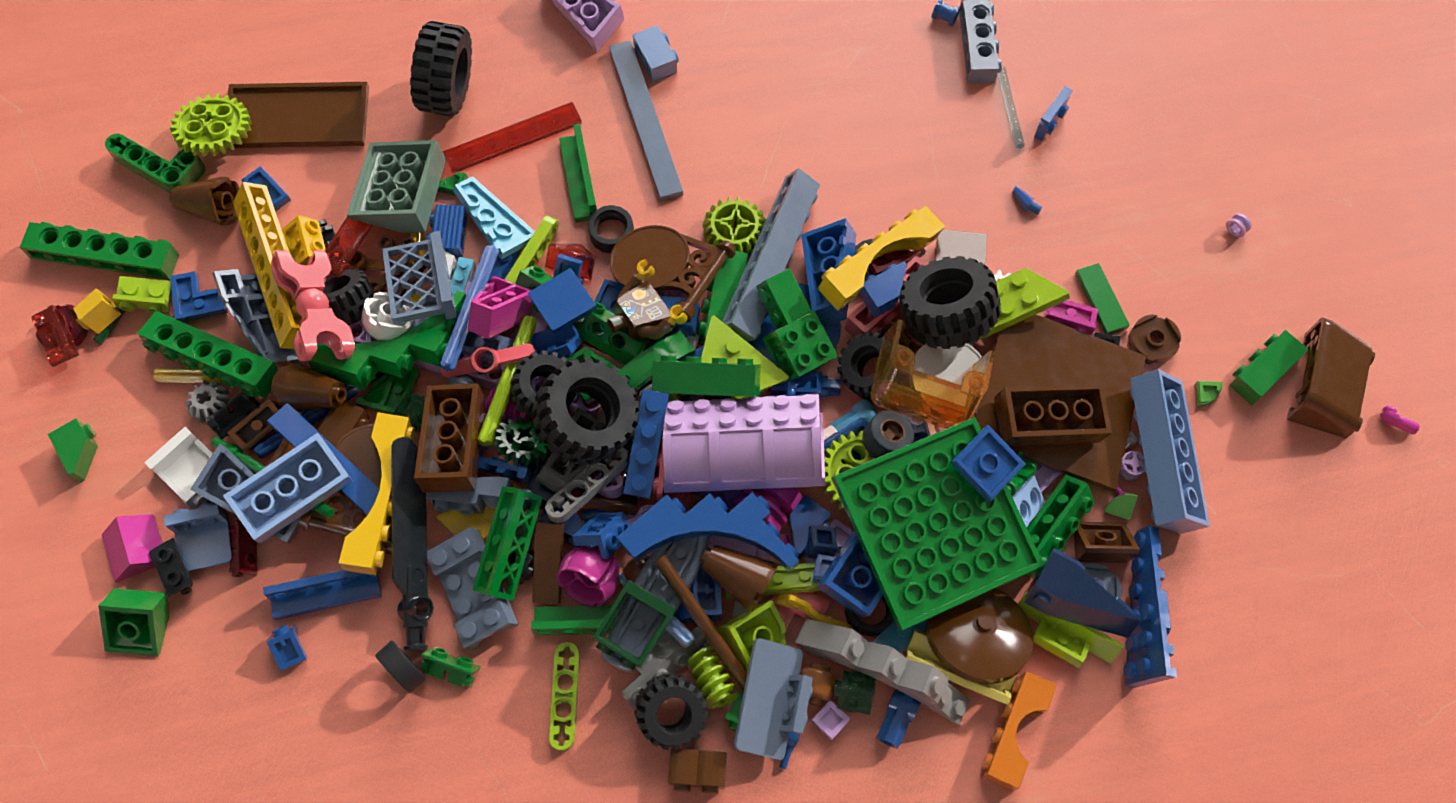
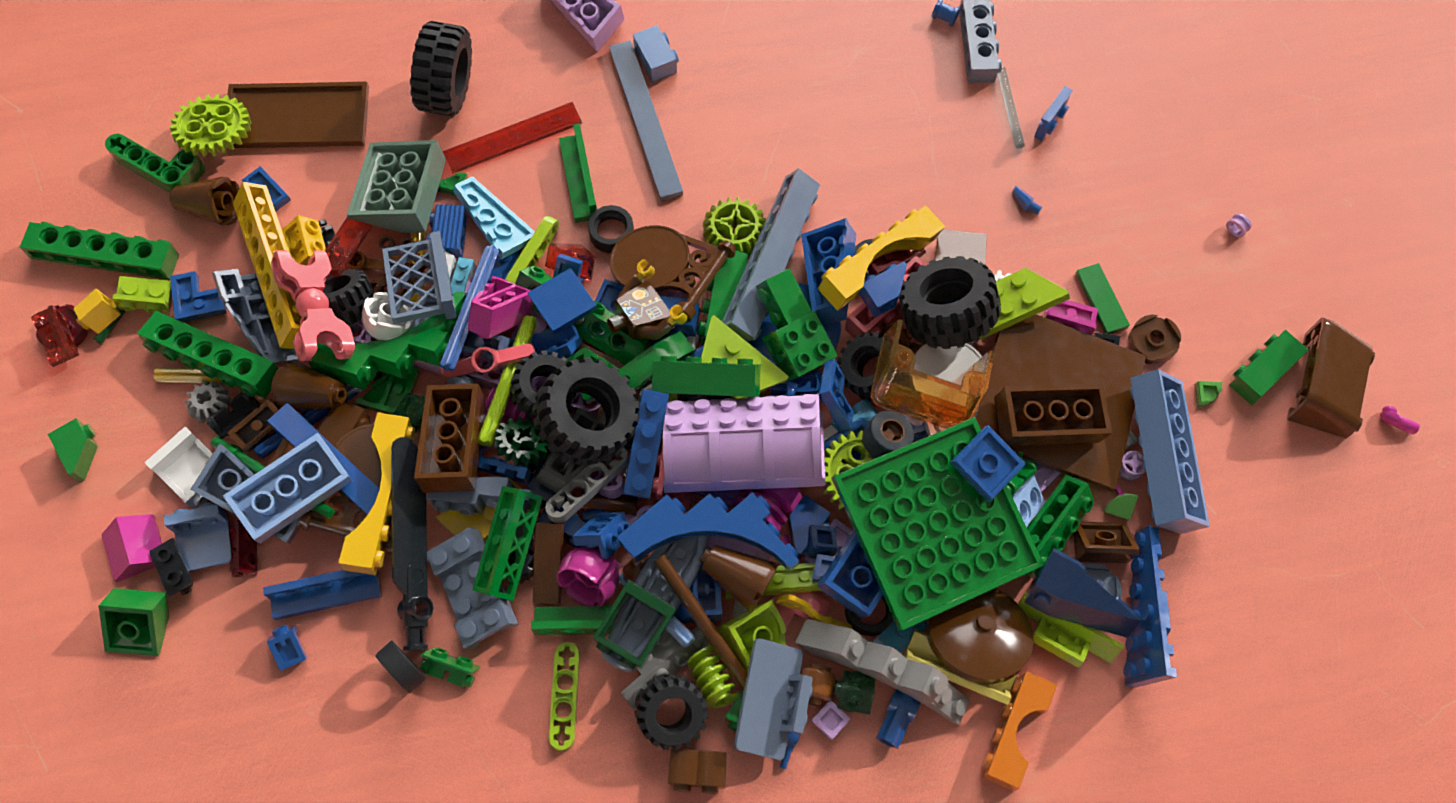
(832, 395): none -> blue plate

